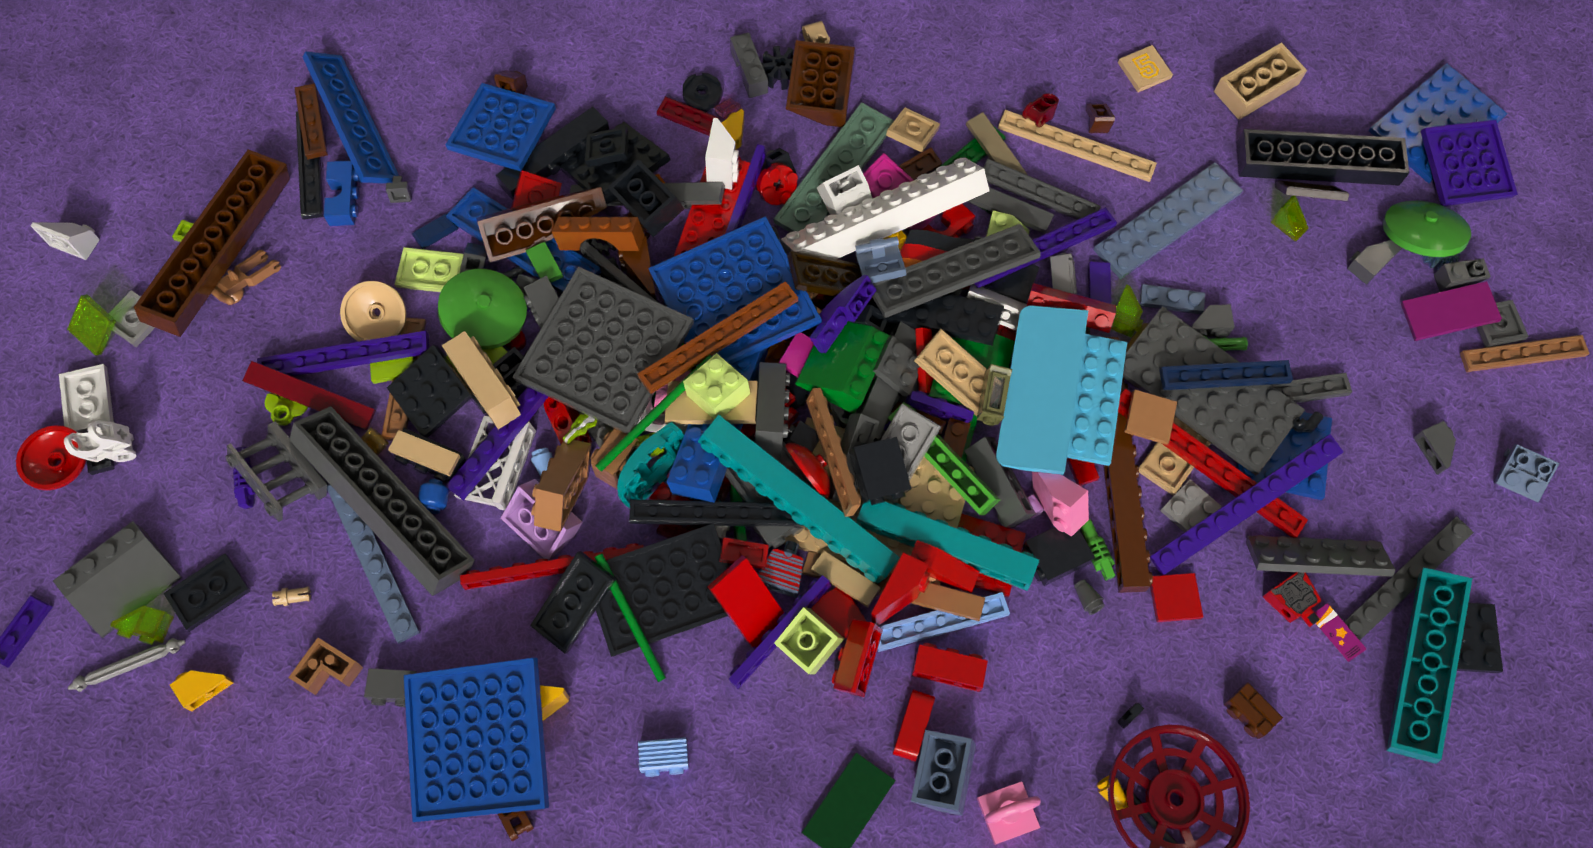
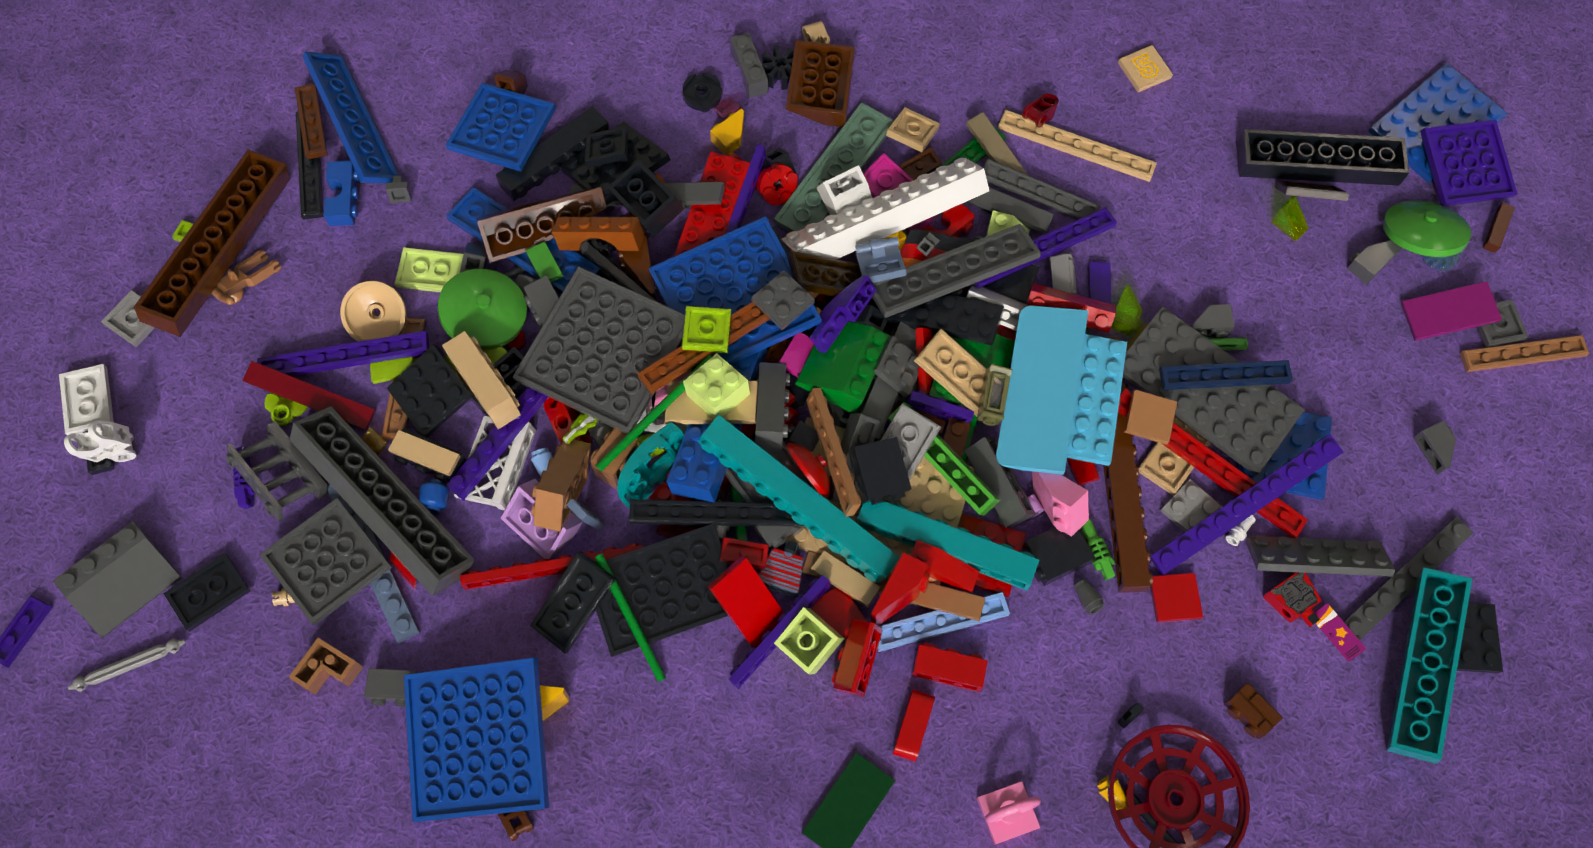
(39, 456): red dish -> none
(68, 237): white slope -> none
(91, 324): clear neon green tile -> none
(145, 623): clear neon green slope -> none
(198, 687): yellow slope -> none
(325, 561): none -> dark grey plate
(402, 570): none -> red sticker
(434, 231): dark blue tile -> none
(534, 188): red plate -> none
(585, 514): none -> sand blue tile
(663, 756): light blue brick -> none
(686, 115): dark red tile -> none
(706, 329): none -> lime tile
(721, 156): white slope -> none
(782, 300): none -> dark grey plate
(928, 244): none -> dark grey piece
(943, 772): sand blue slope -> none
(1100, 118): reddish brown slope -> none
(1167, 220): sand blue plate -> none
(1172, 299): sand blue plate -> none
(1239, 532): none -> white pin
(1260, 81): tan brick -> none
(1307, 425): black arm -> none
(1316, 388): dark grey plate -> none
(1461, 274): dark grey slope -> none
(1498, 227): none -> reddish brown piece
(1526, 472): sand blue plate -> none

